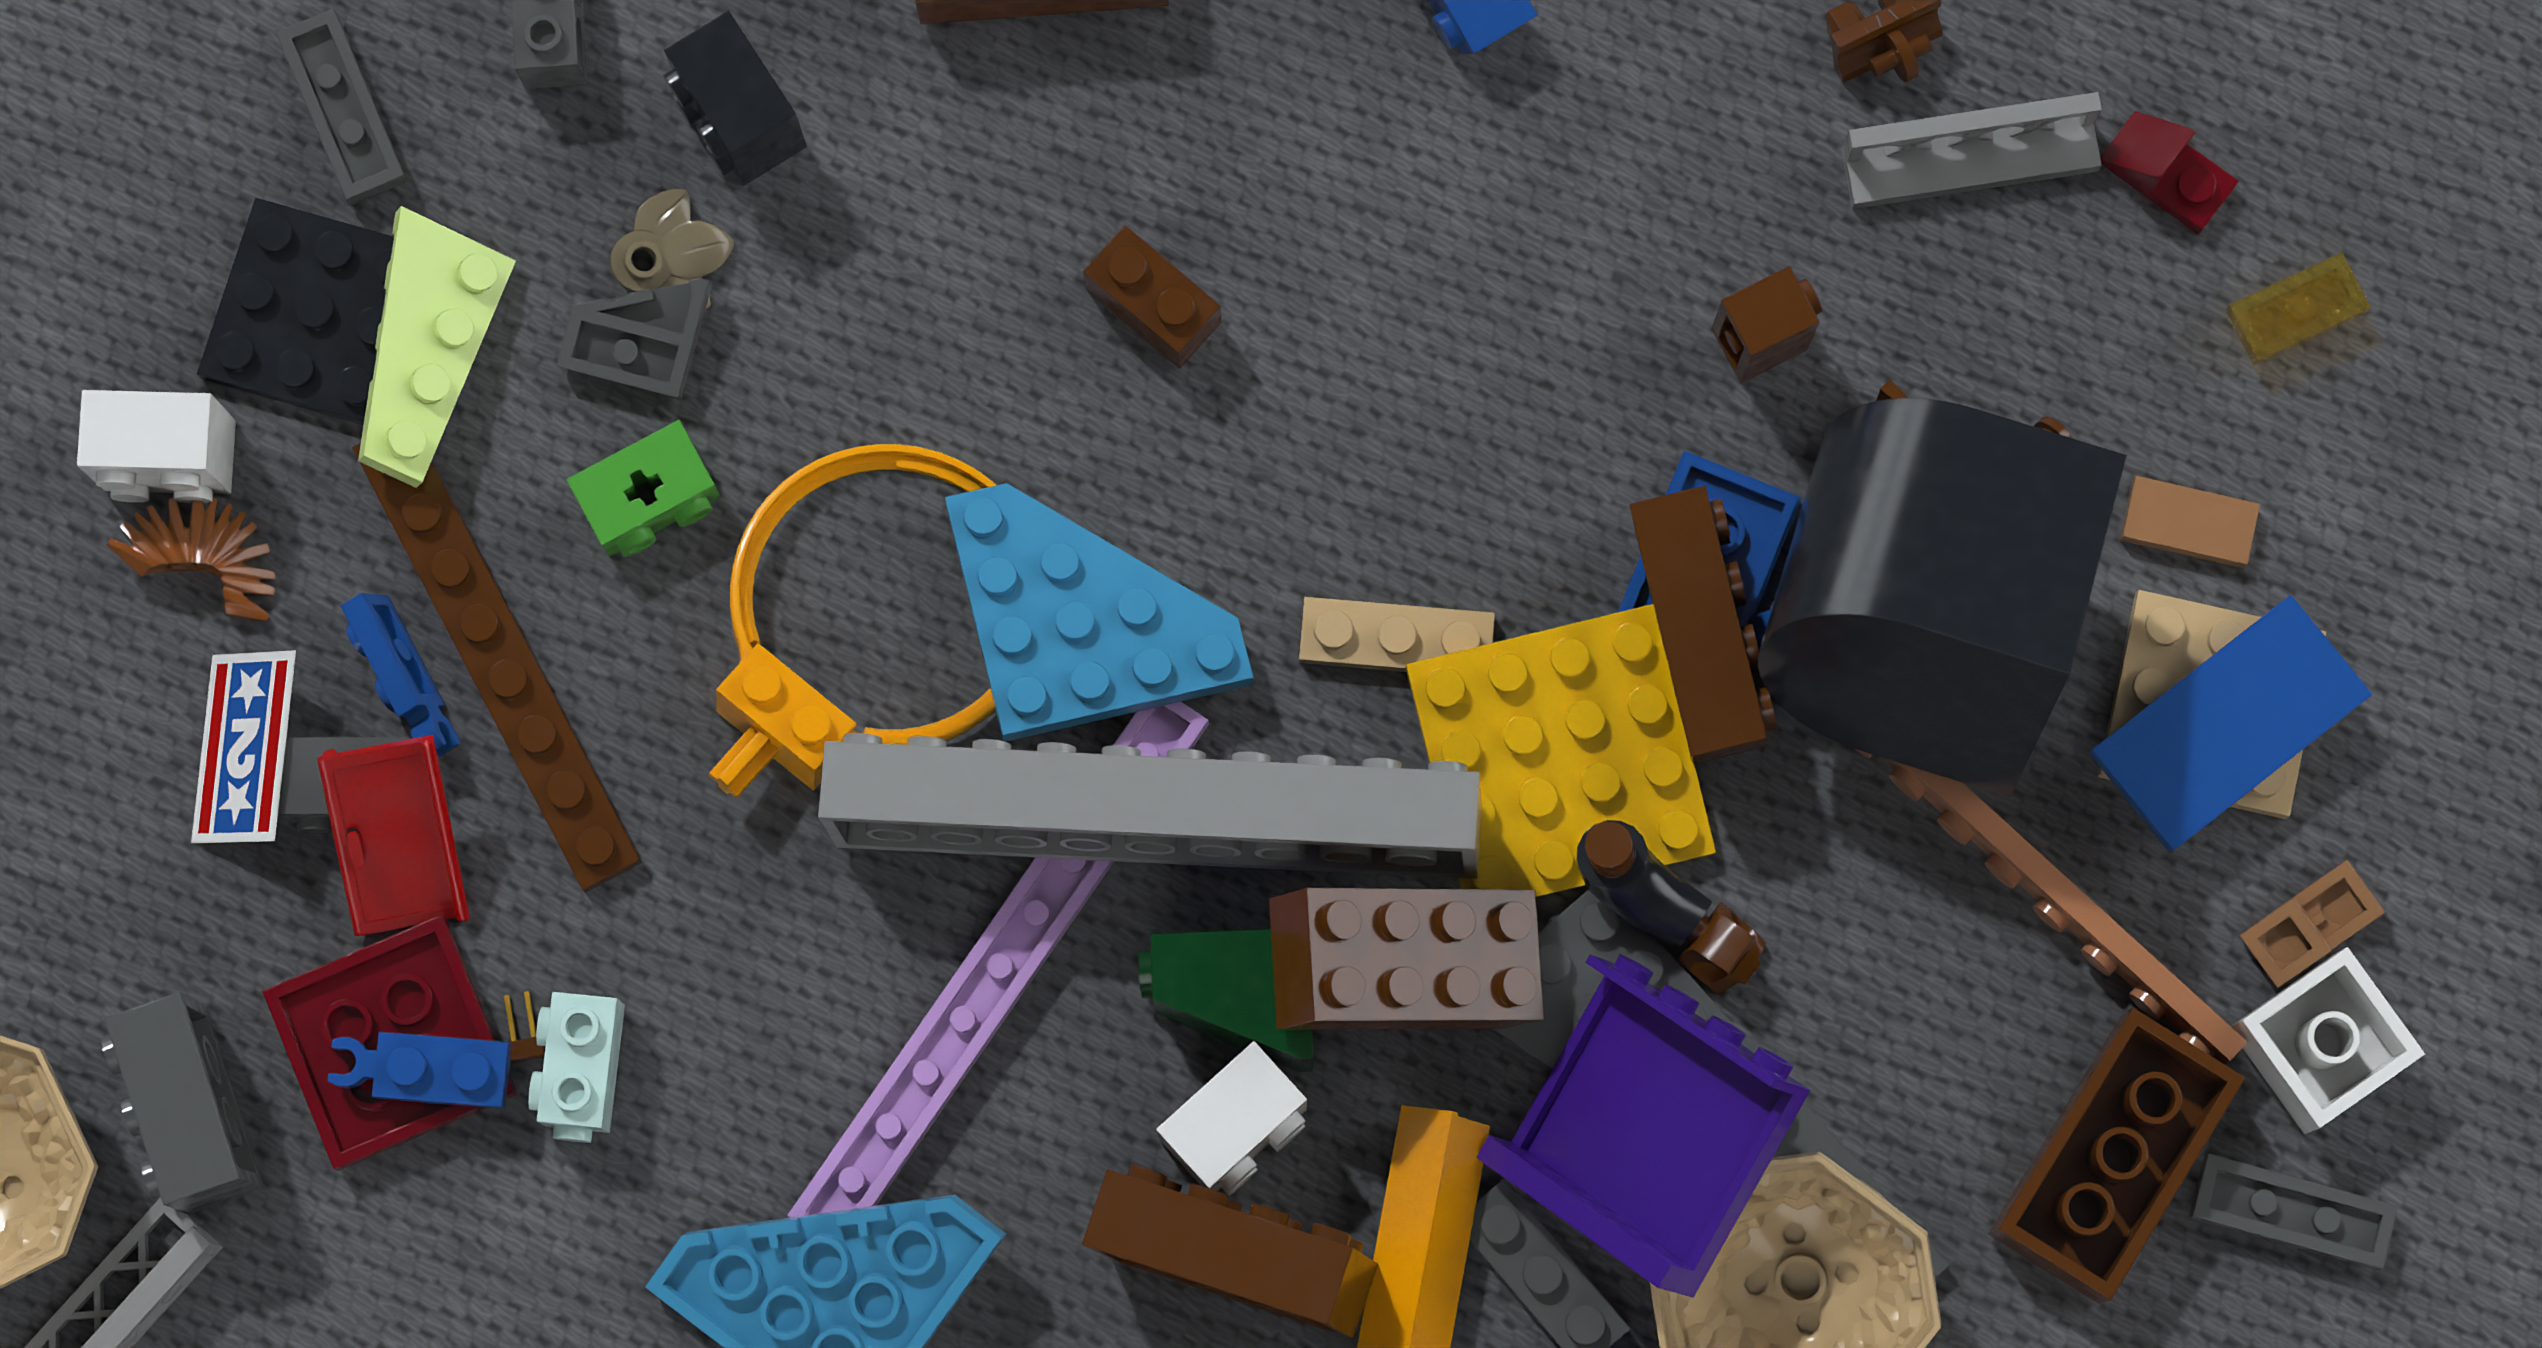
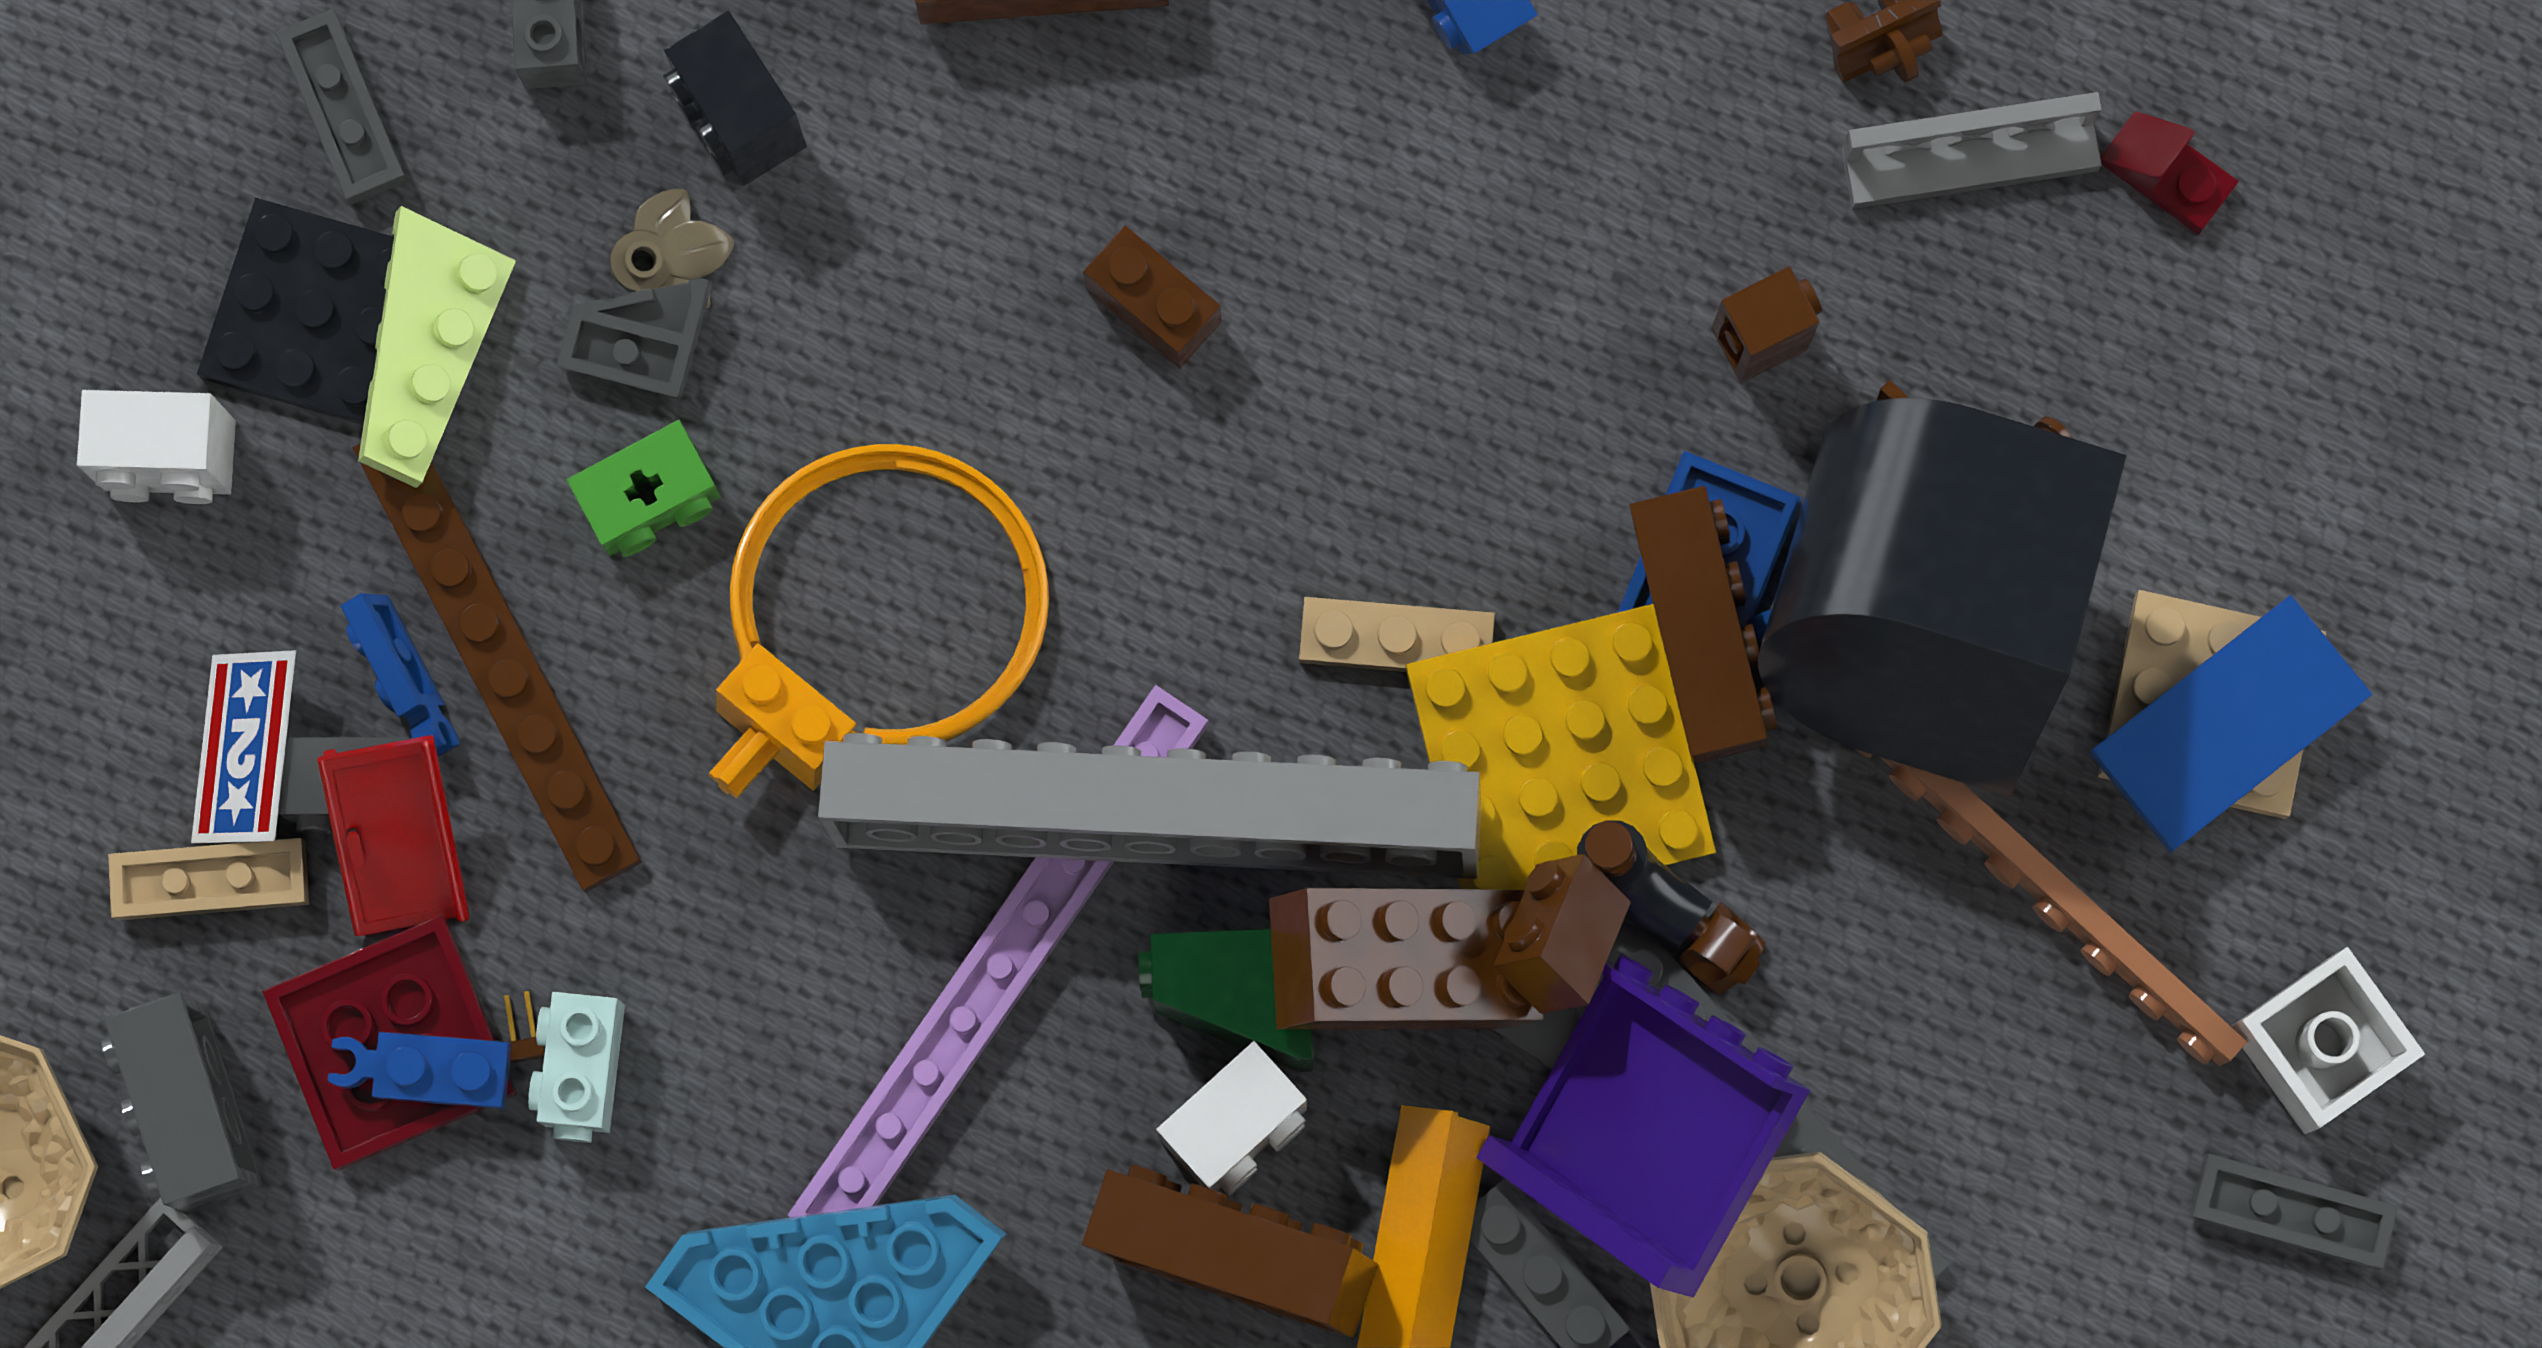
(200, 548): dark orange hair -> none
(208, 879): none -> tan plate
(1079, 624): dark azure plate -> none
(1562, 934): none -> reddish brown brick
(2116, 1156): reddish brown brick -> none
(2189, 522): medium nougat tile -> none
(2298, 309): clear yellow plate -> none
(2312, 923): medium nougat slope -> none

